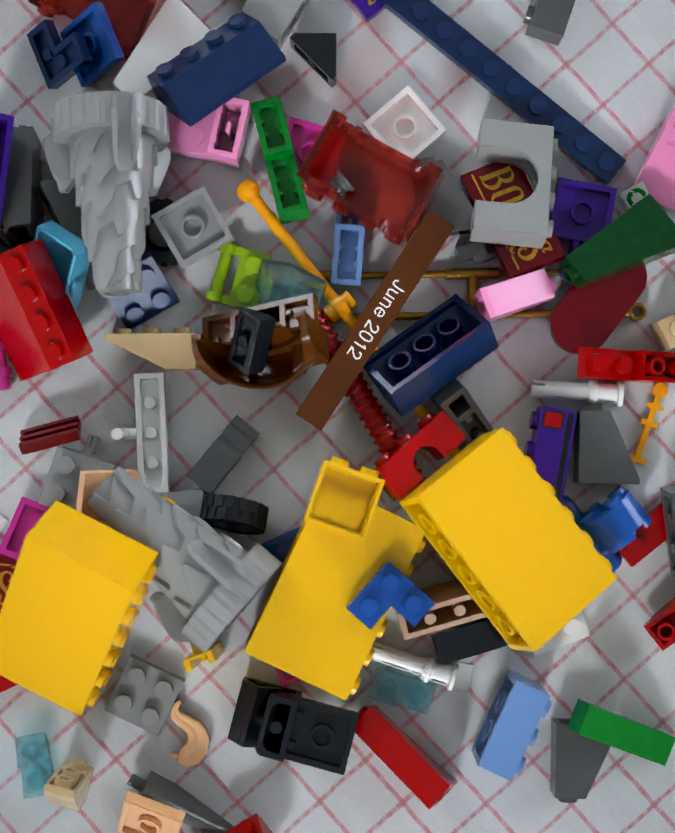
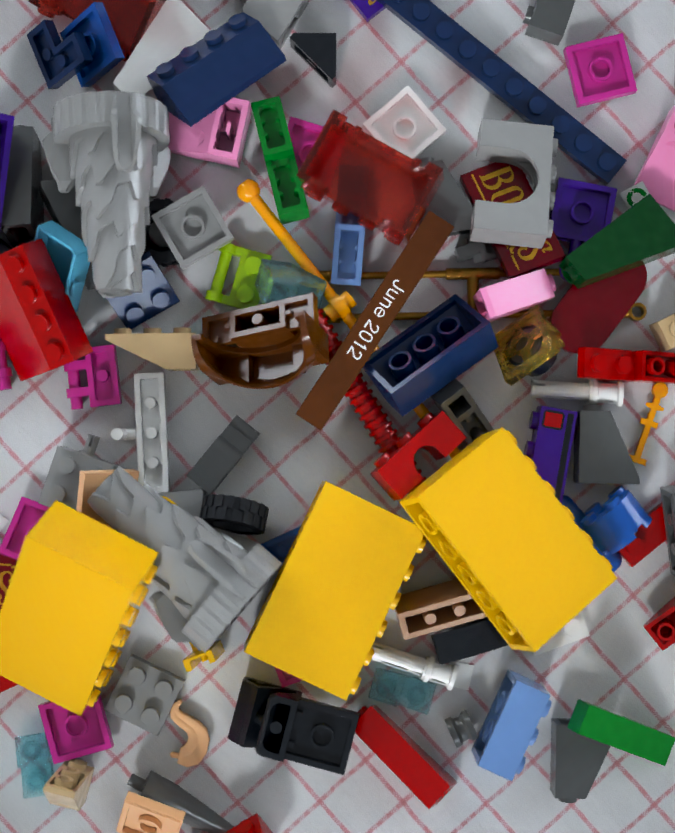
(50, 435): dark red tile -> none
(73, 735): none -> dark pink plate
(101, 376): none -> dark pink plate
(251, 340): black slope -> none
(340, 184): dark grey bush -> none
(344, 498): yellow piece -> none
(389, 589): blue plate -> none
(461, 728): none -> dark grey wheel
(527, 348): none -> clear yellow piece
(600, 70): none -> dark pink plate

